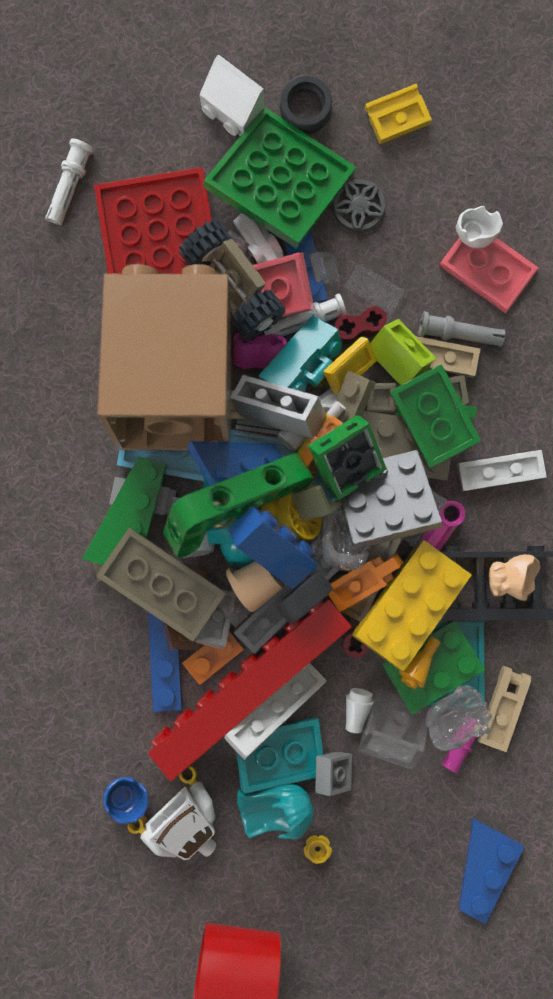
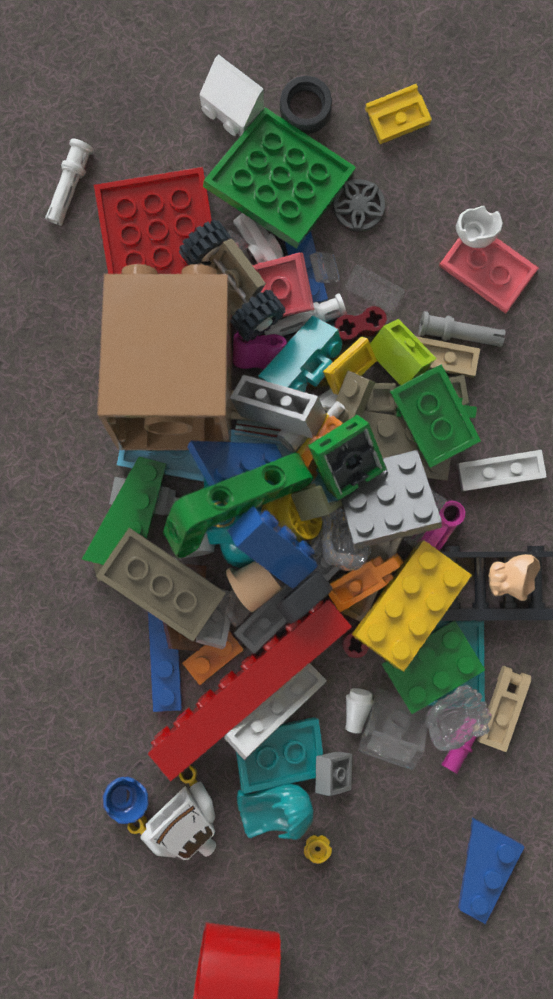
(418, 668): light orange cone -> none

